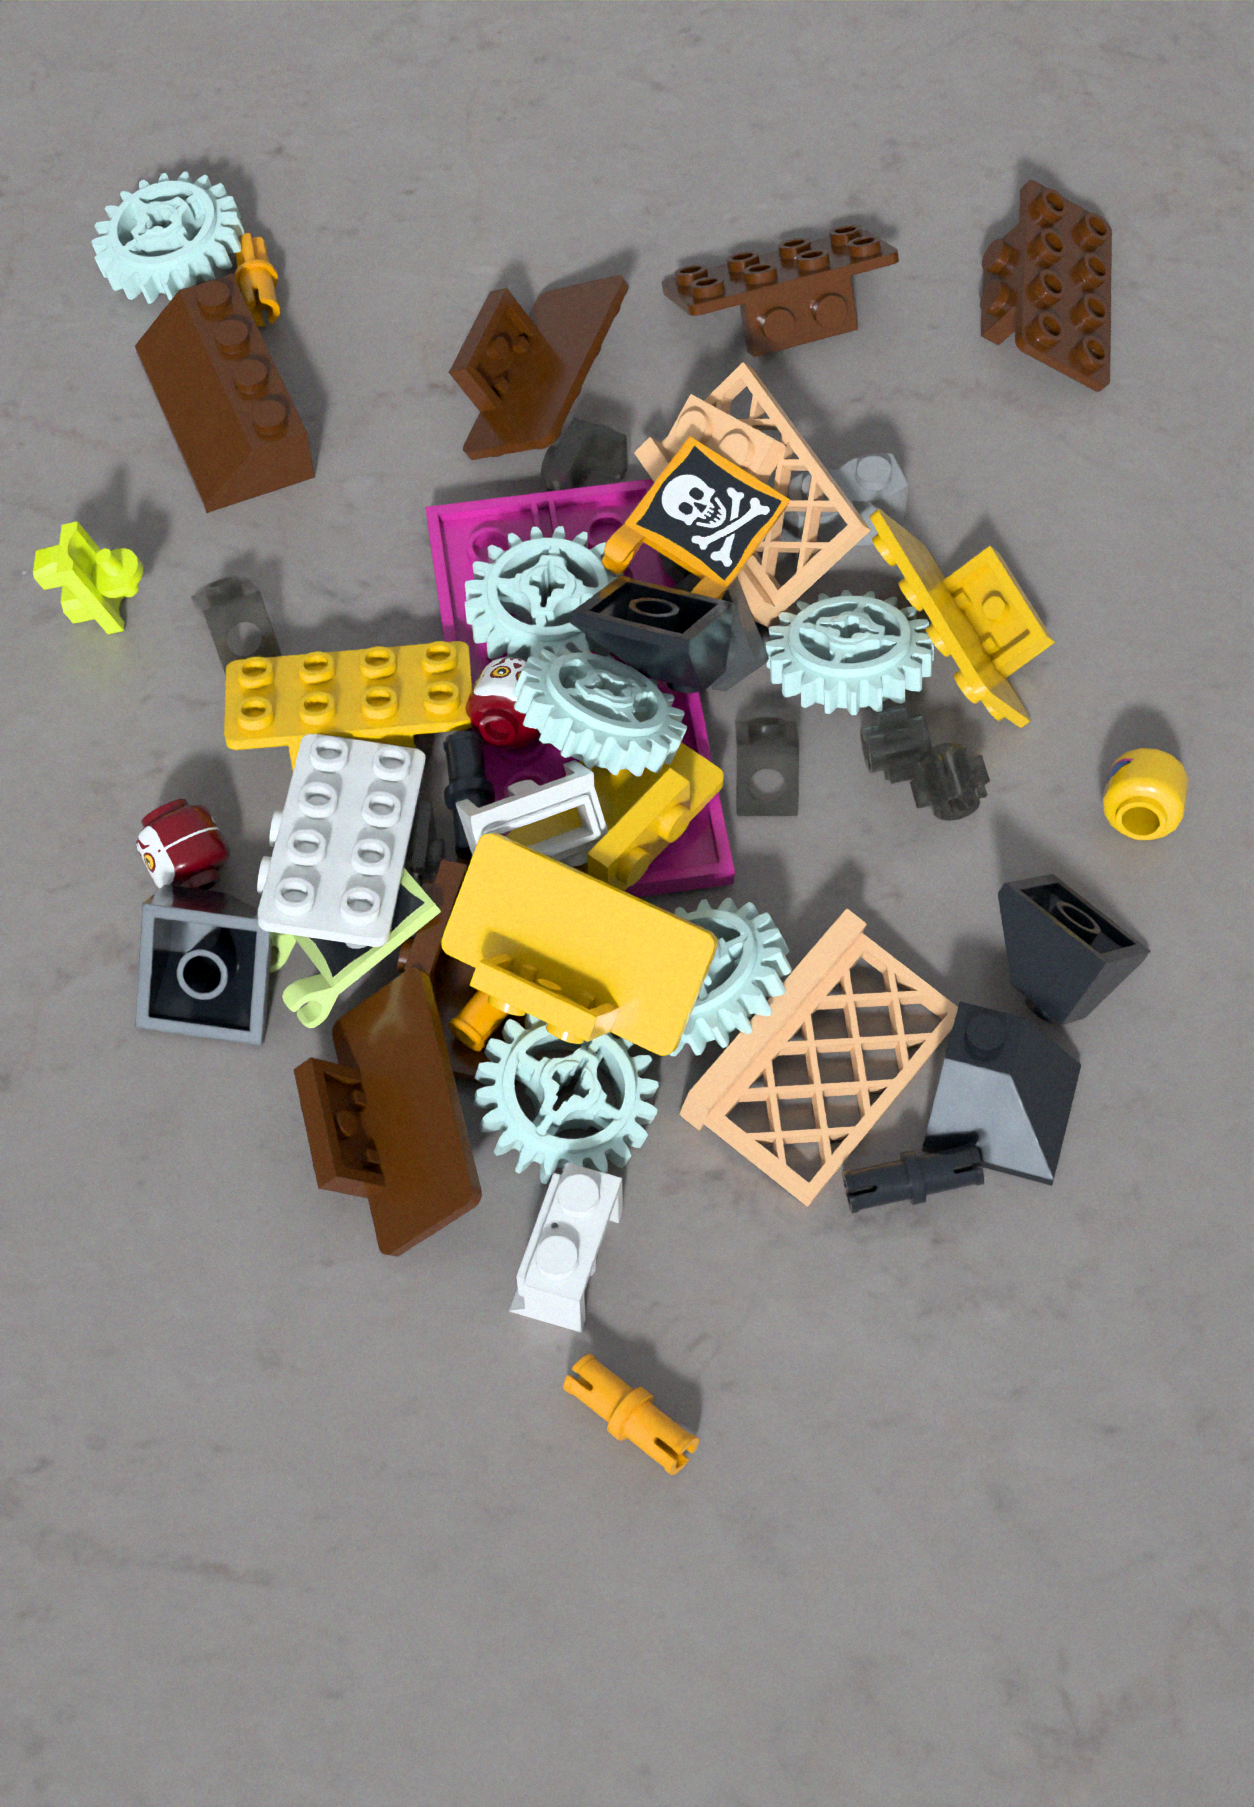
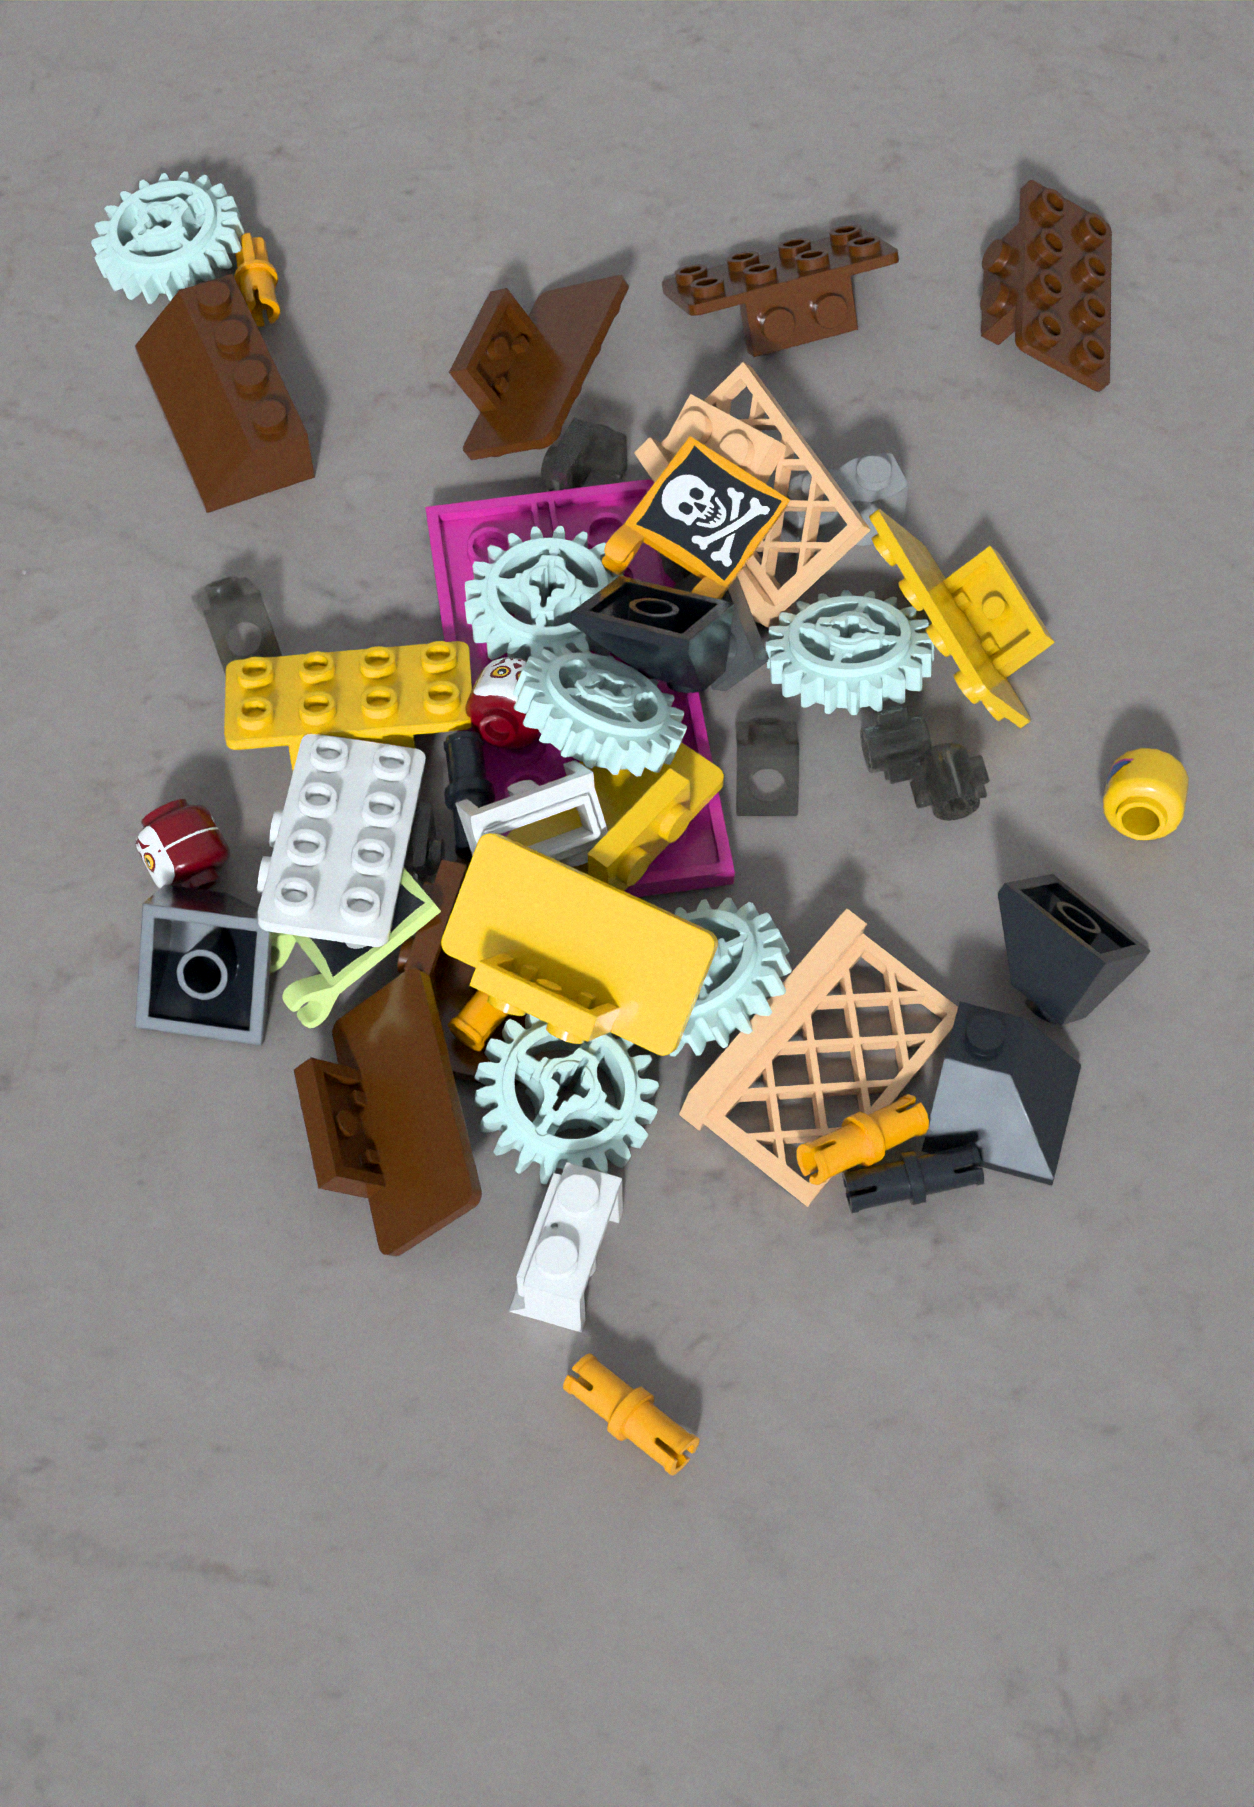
(89, 576): neon yellow hips -> none
(862, 1139): none -> light orange pin

